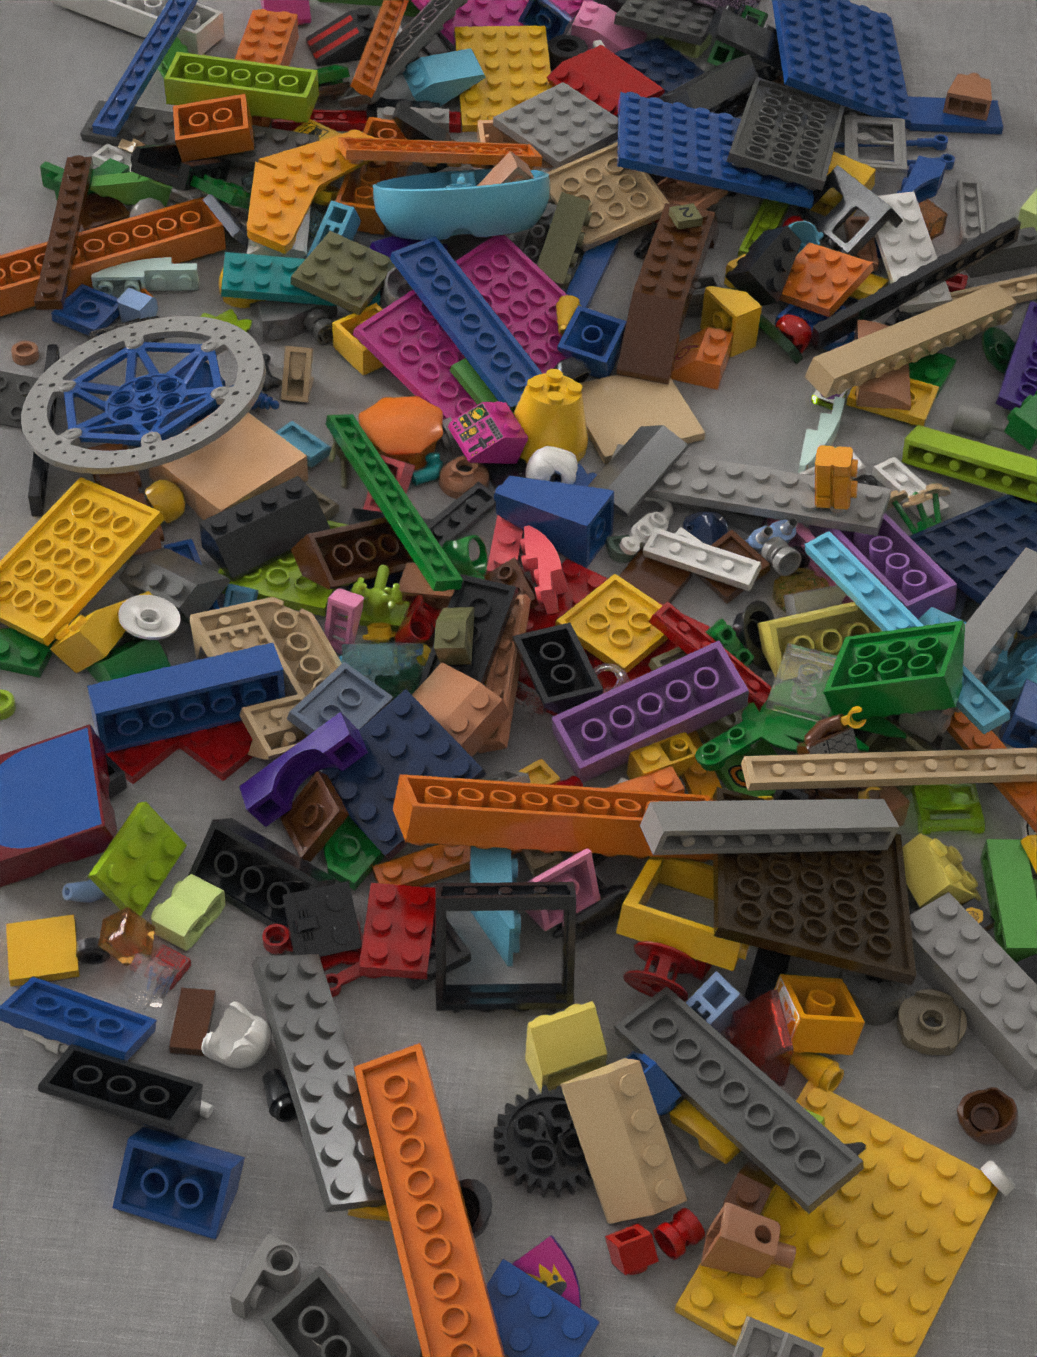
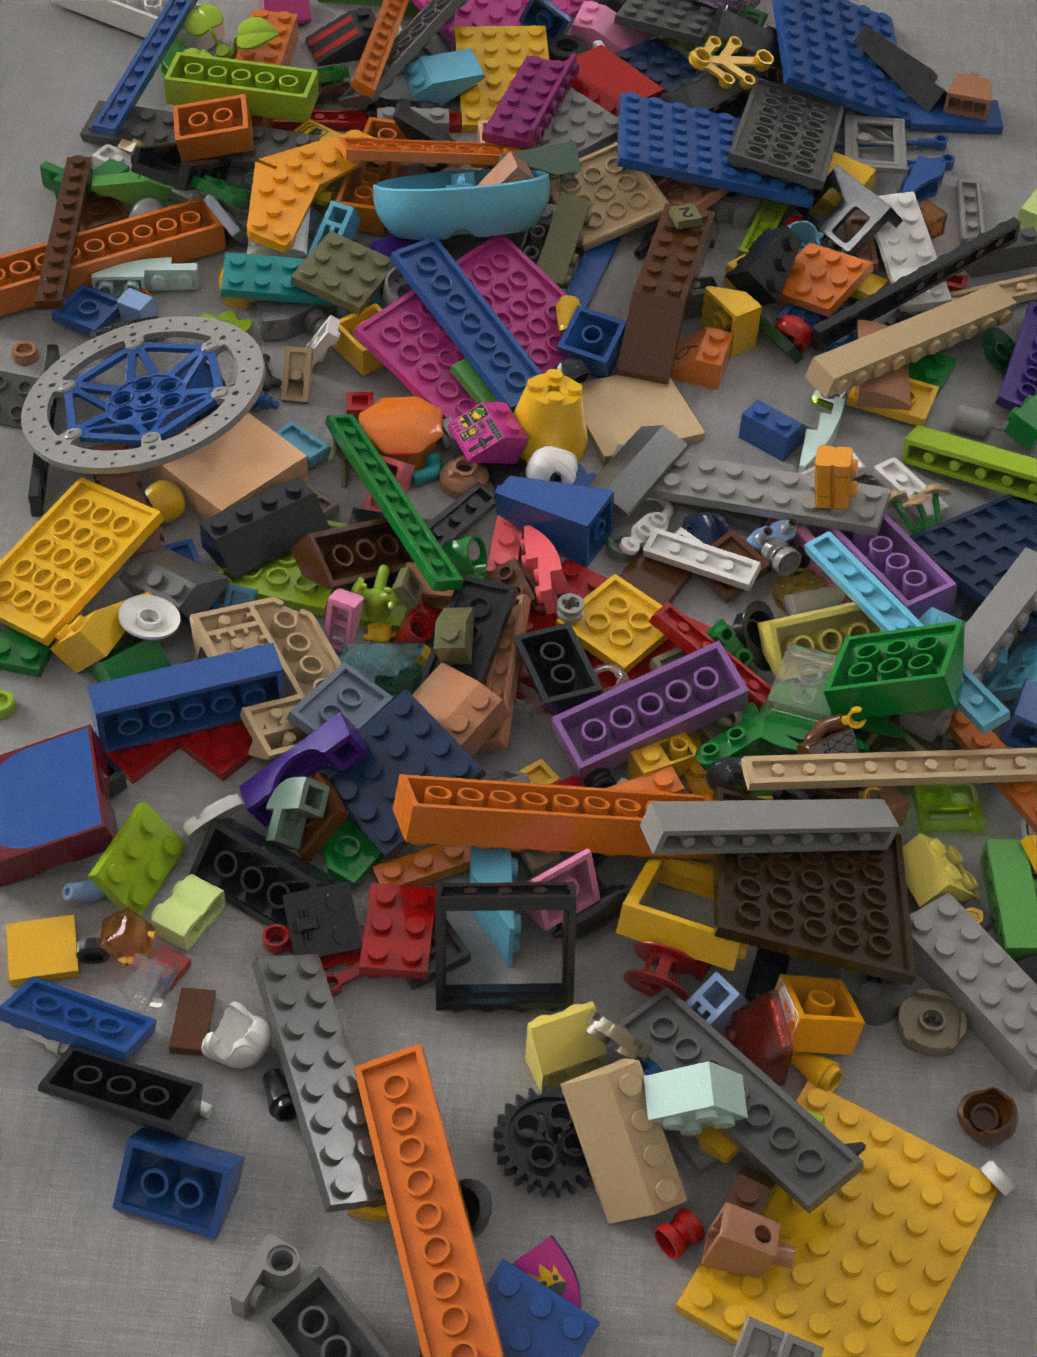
(218, 810): none -> white tile
(252, 31): none -> lime plant
(291, 805): none -> sand green brick
(325, 336): none -> white plate
(358, 402): none -> red plate
(408, 587): none -> olive tile
(531, 102): none -> magenta bracket
(556, 160): none -> sand green slope
(570, 600): none -> light grey bush
(599, 779): none -> black bush
(607, 1030): none -> dark tan plate
(632, 1249): red plate -> none
(695, 1098): none -> light aqua brick
(703, 60): none -> yellow plant
(727, 774): none -> black piece
(771, 430): none -> blue slope
(903, 68): none -> black wedge

